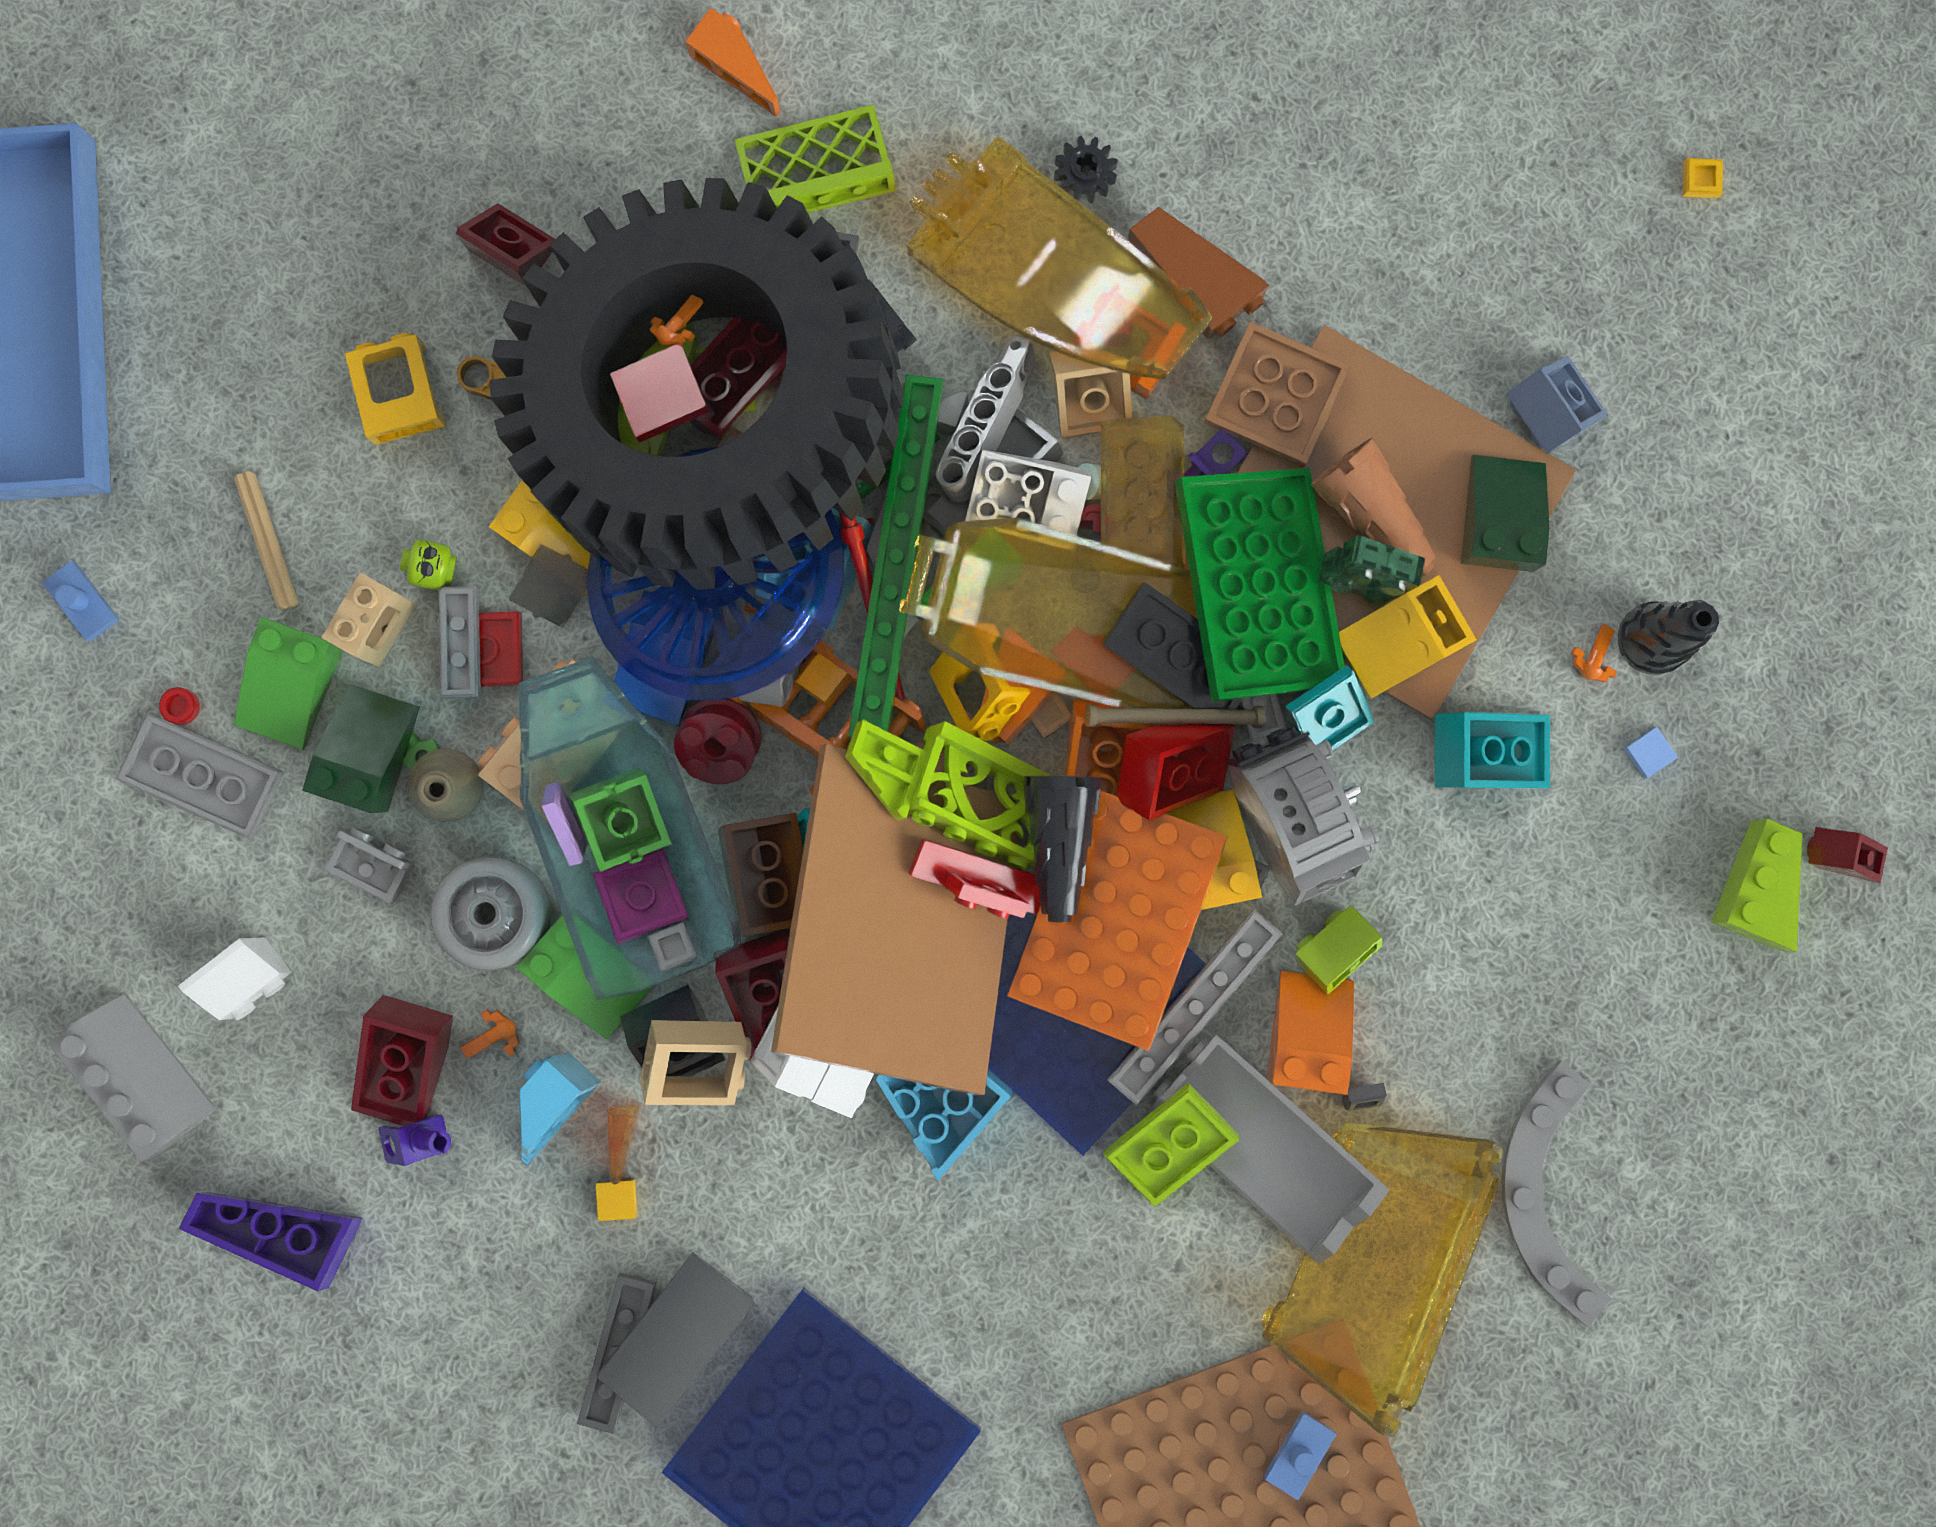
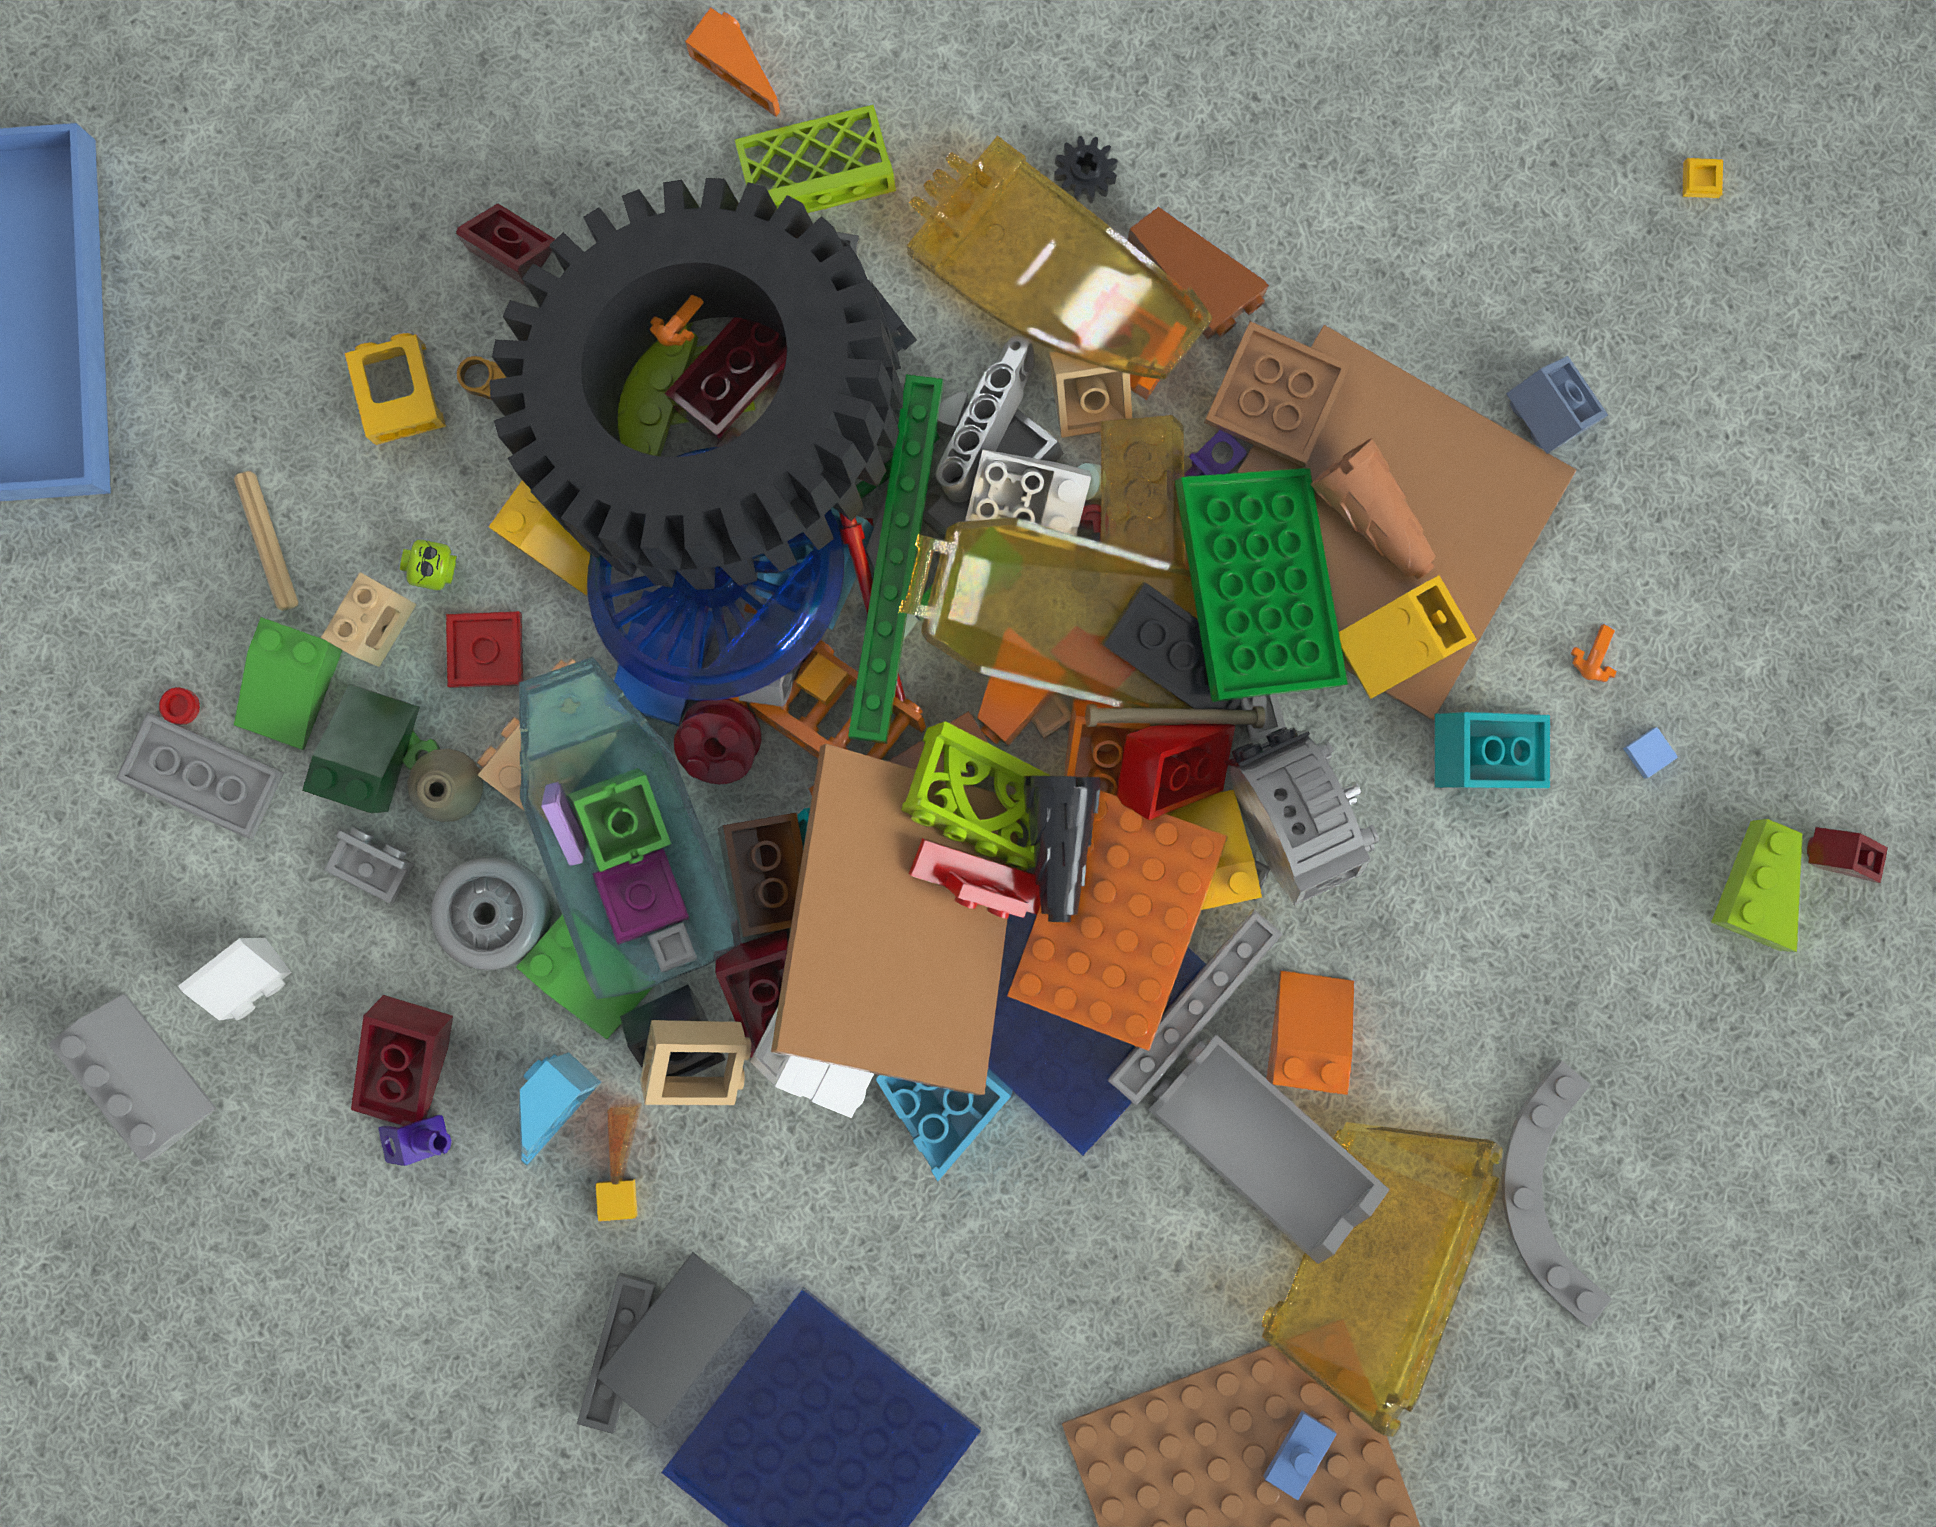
(80, 601): medium blue tile -> none
(279, 1237): dark purple wedge -> none
(459, 642): light grey tile -> none
(504, 1028): orange piece -> none
(551, 586): clear smoke piece -> none
(659, 392): tile -> none
(887, 766): lime wing -> none
(995, 712): yellow window -> none
(1171, 1145): lime tile -> none
(1332, 709): teal tile -> none
(1338, 948): lime brick -> none
(1364, 1097): dark grey tile -> none
(1371, 570): clear green piece -> none
(1506, 514): dark green slope -> none
(1665, 634): black cone -> none

